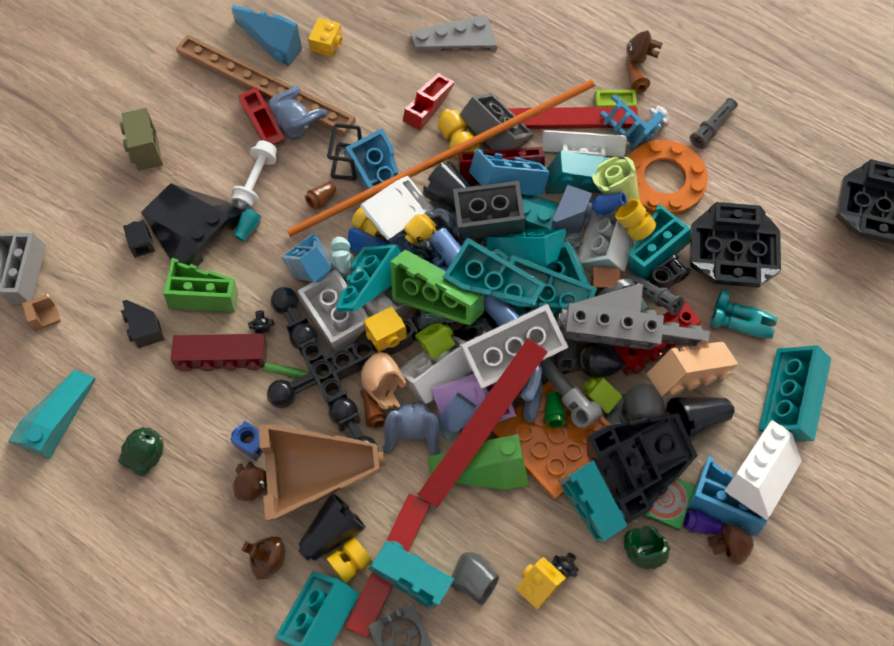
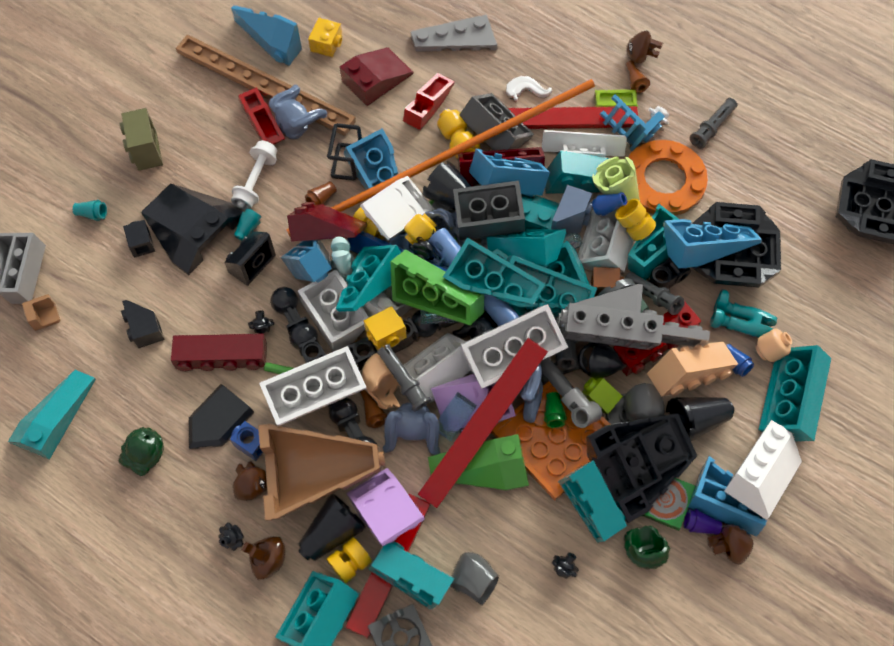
(93, 210): none -> teal cone
(199, 290): bright green wedge -> none
(217, 418): none -> black tile
(230, 536): none -> black plant
(250, 257): none -> black slope
(312, 386): none -> white slope
(322, 223): none -> dark red slope
(374, 74): none -> dark red slope
(385, 507): none -> lavender slope
(409, 386): none -> dark grey pin
(435, 339): lime brick -> none
(522, 83): none -> white piece
(539, 582): yellow head -> none
(699, 244): none -> dark azure wedge
(744, 362): none -> blue cone
(774, 345): none -> light nougat head

